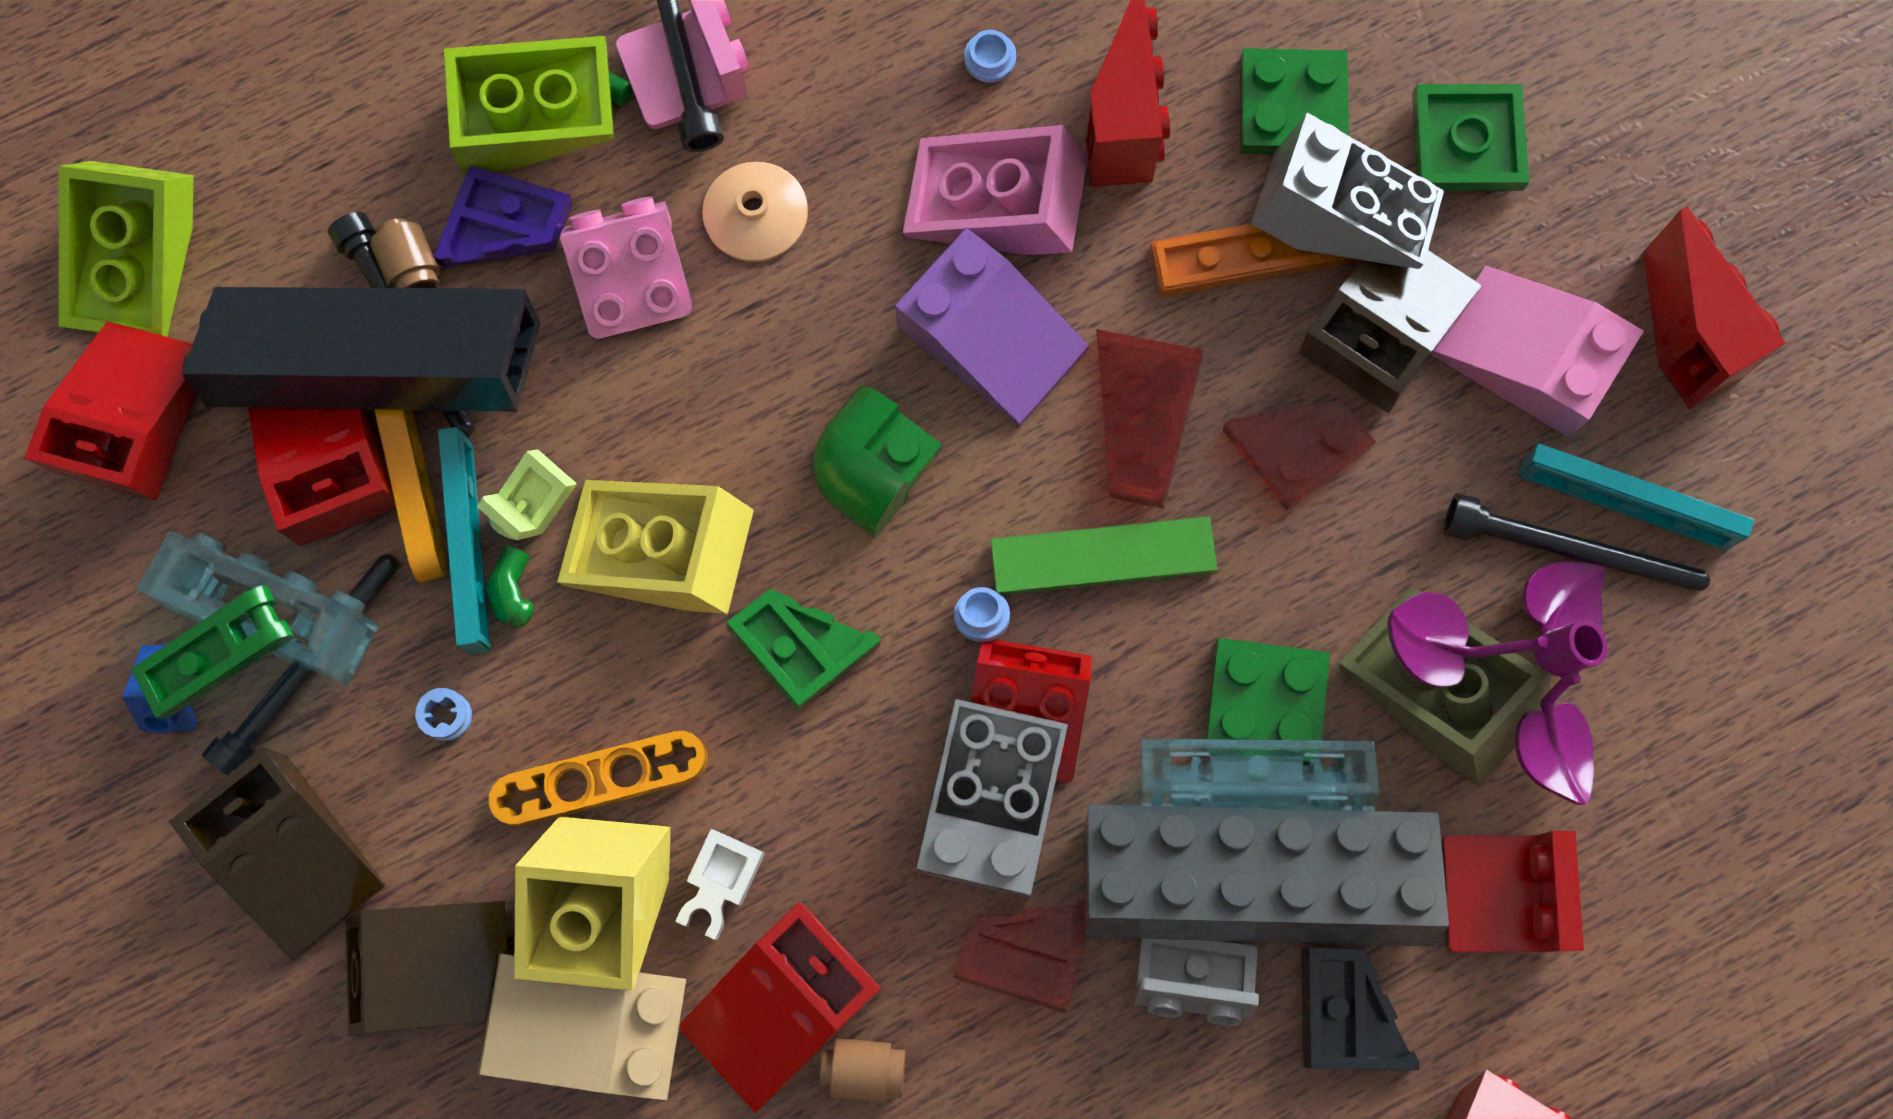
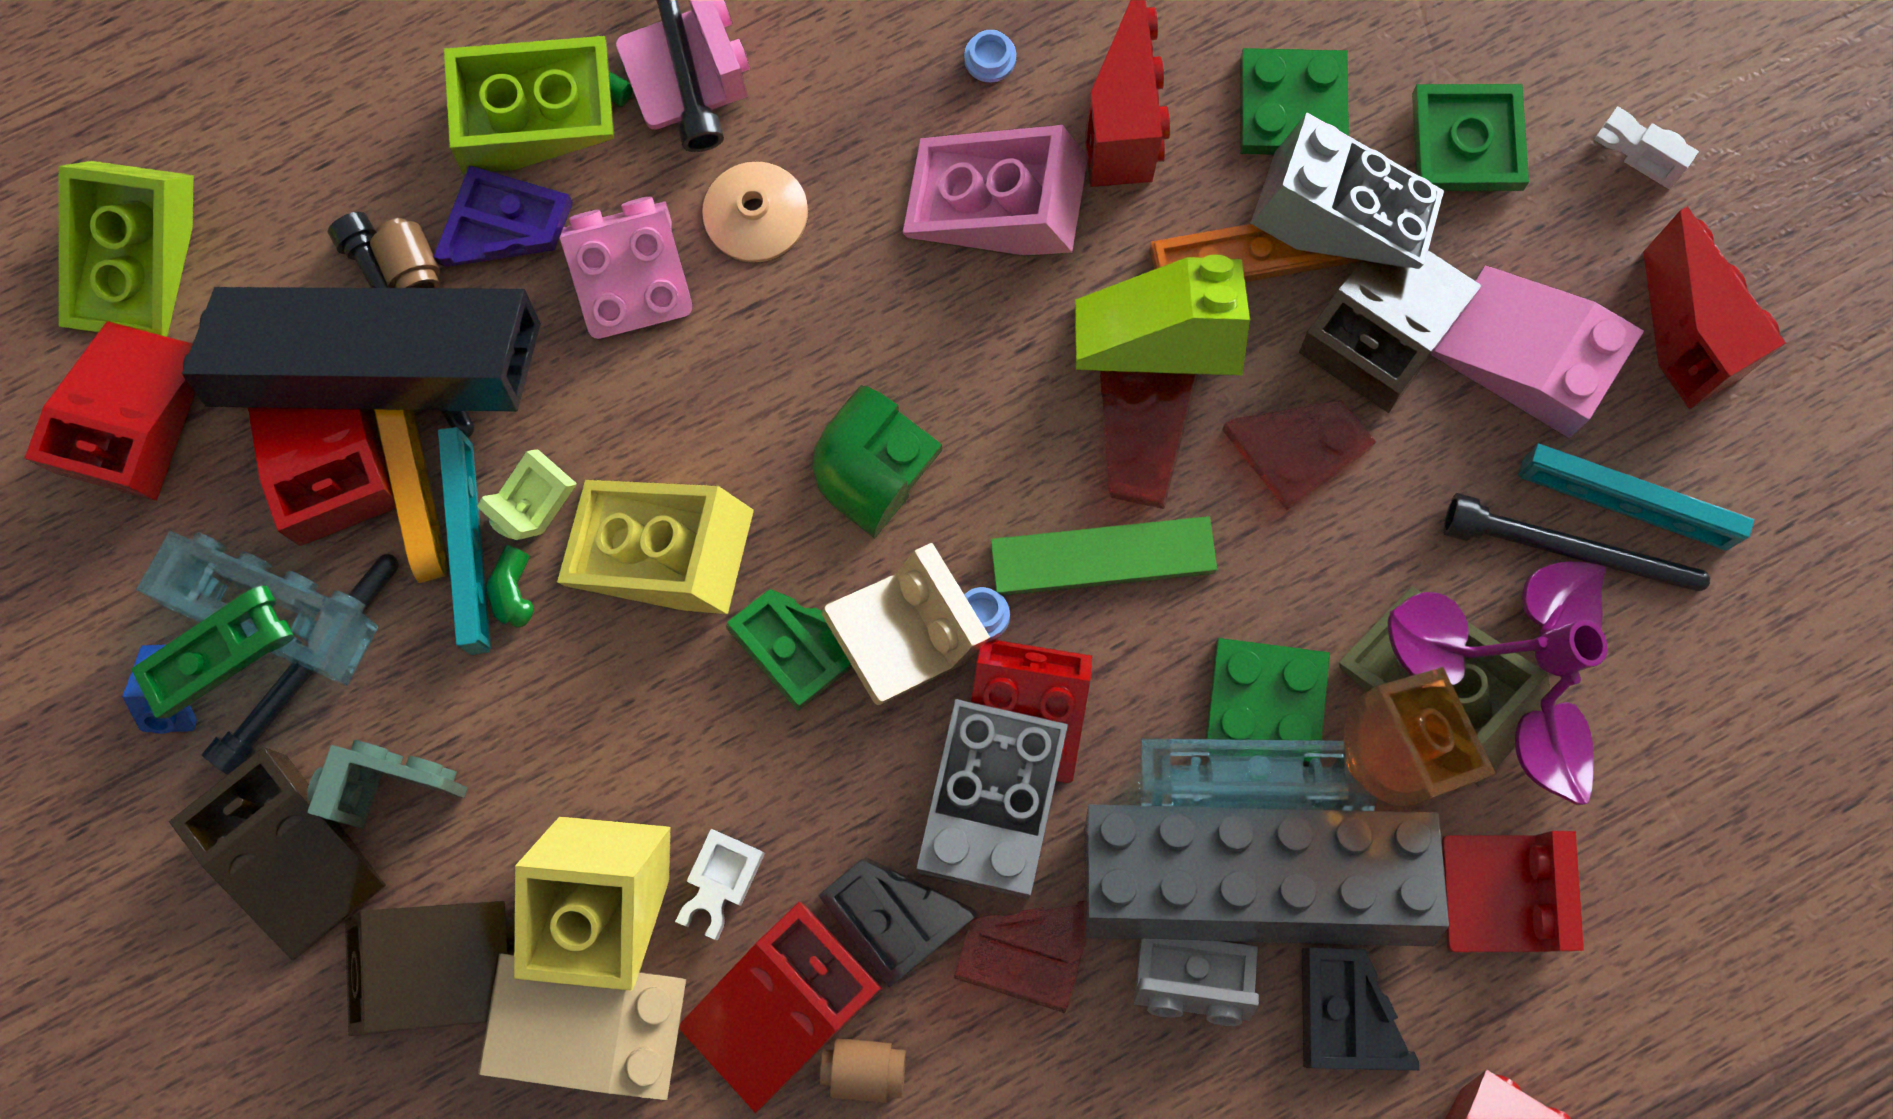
(351, 777): none -> sand green bracket
(443, 731): light blue bush -> none
(598, 773): light orange beam -> none
(893, 917): none -> black wing
(906, 627): none -> bracket
(990, 327): medium lavender slope -> none
(1168, 320): none -> lime slope
(1413, 740): none -> clear orange brick
(1651, 151): none -> white plate

